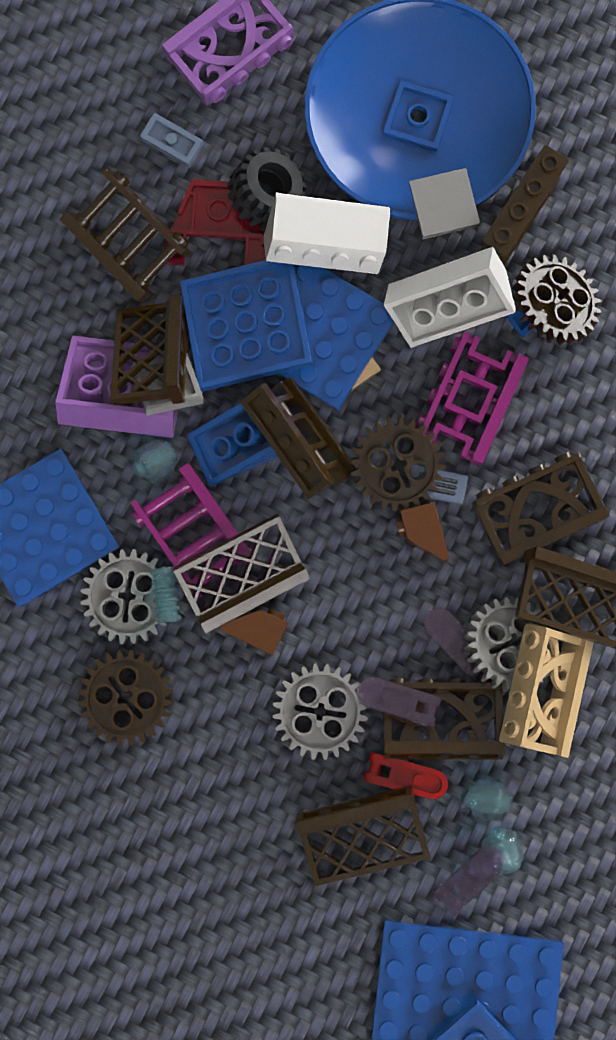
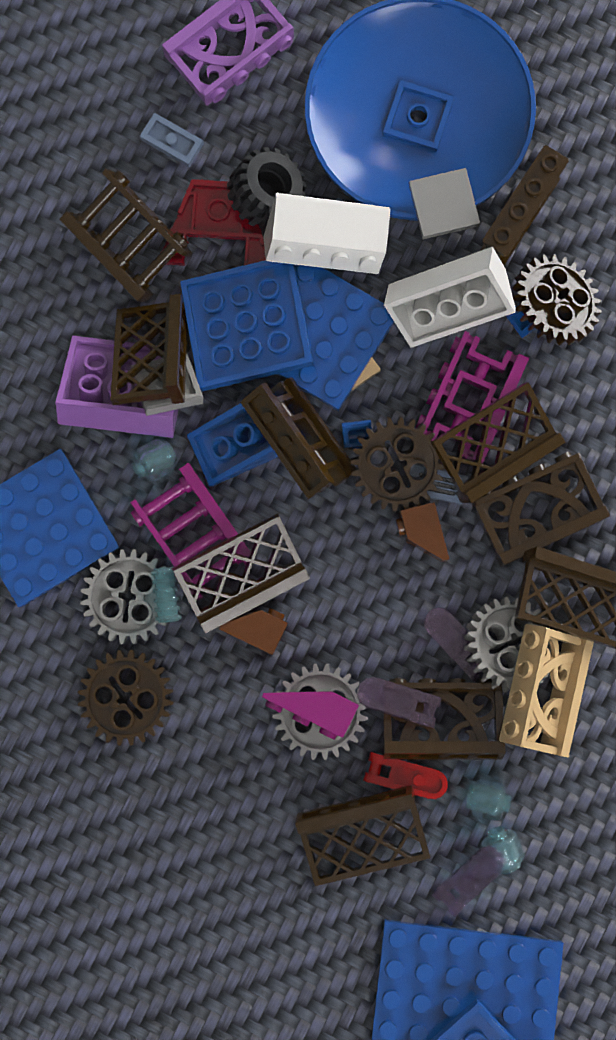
(323, 708): none -> magenta slope
(352, 430): none -> blue slope
(504, 467): none -> dark brown fence

